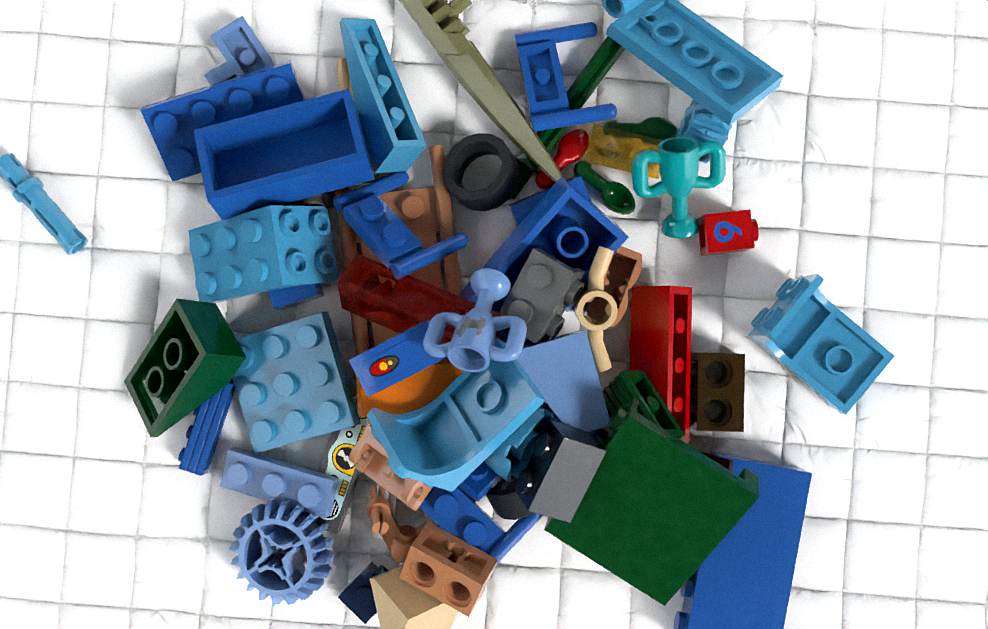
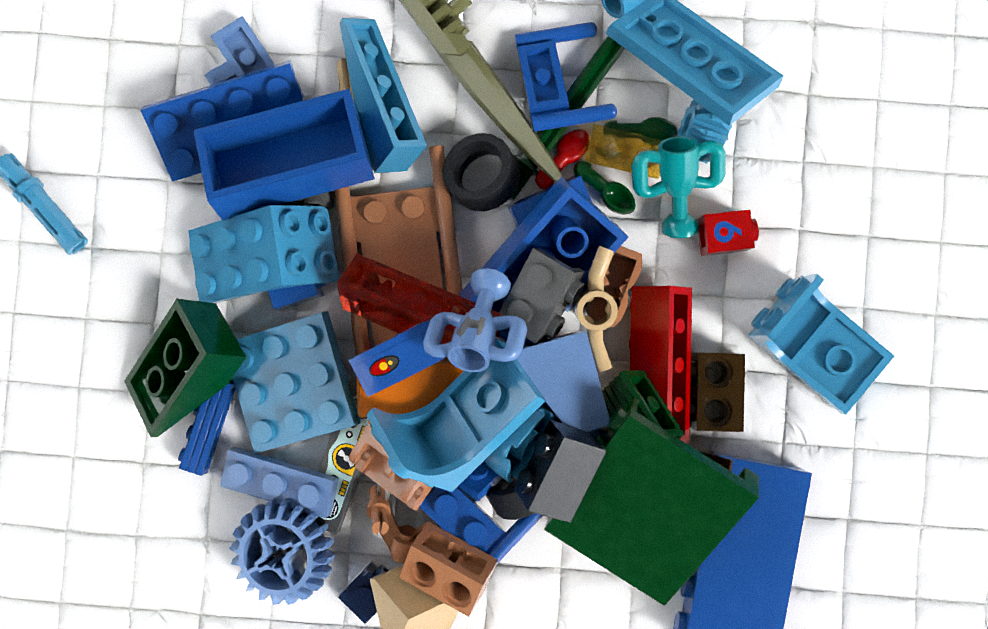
(386, 232): blue plate -> none

